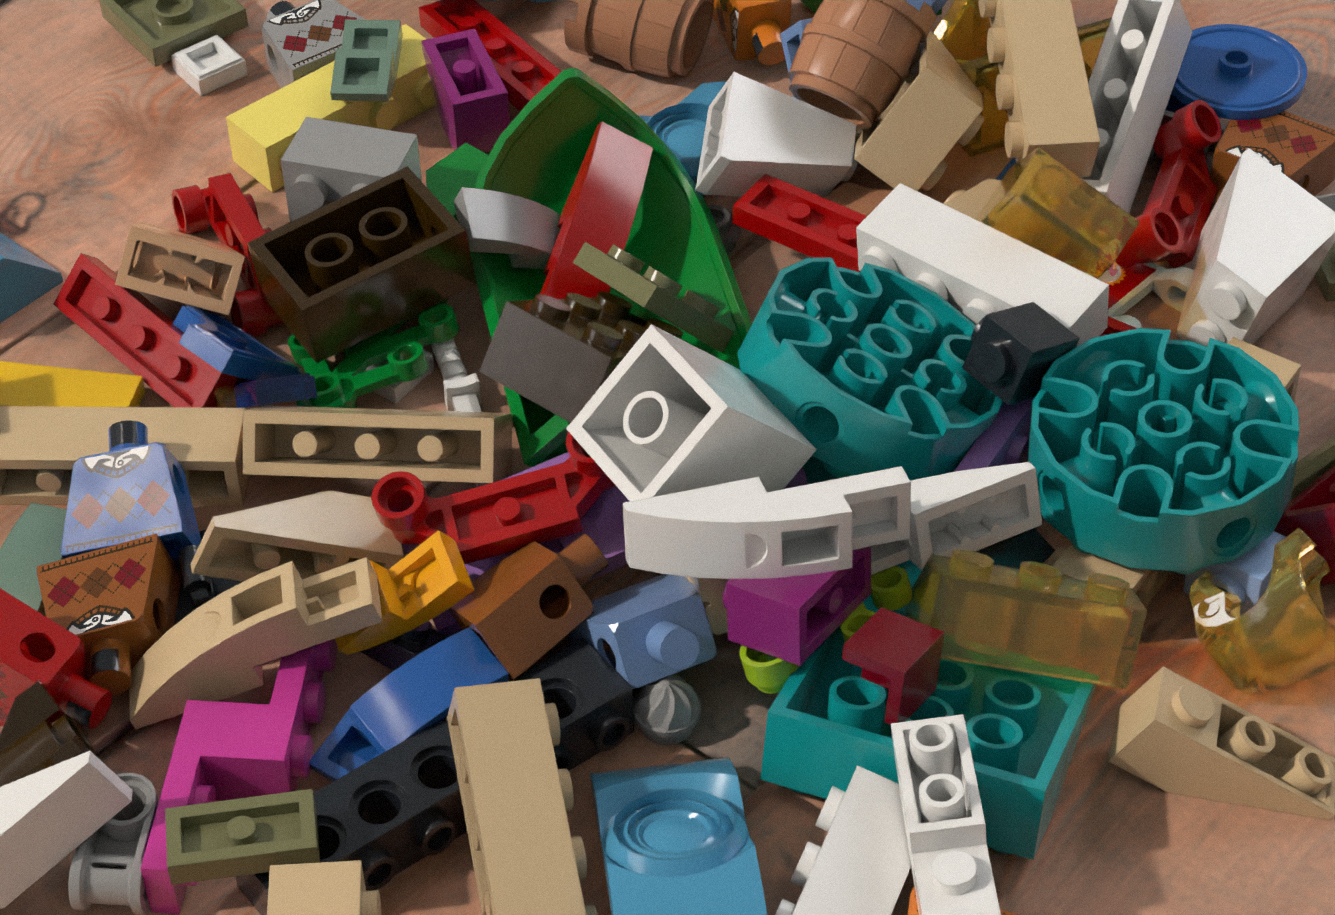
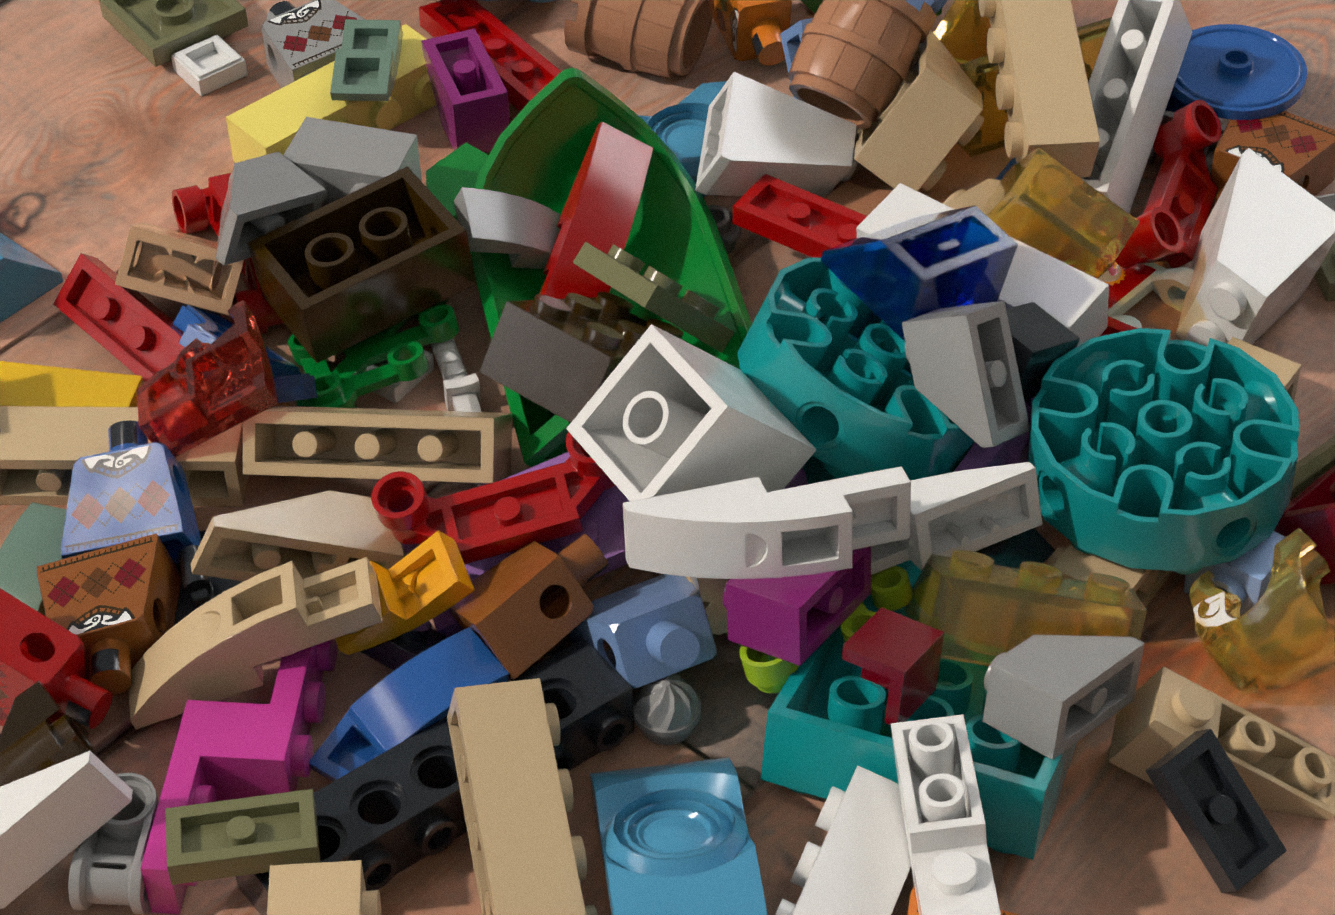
(209, 387): none -> clear red slope
(261, 198): none -> light grey slope
(925, 264): none -> clear blue slope
(969, 369): none -> light grey slope
(1060, 688): none -> light grey slope
(1216, 810): none -> black plate

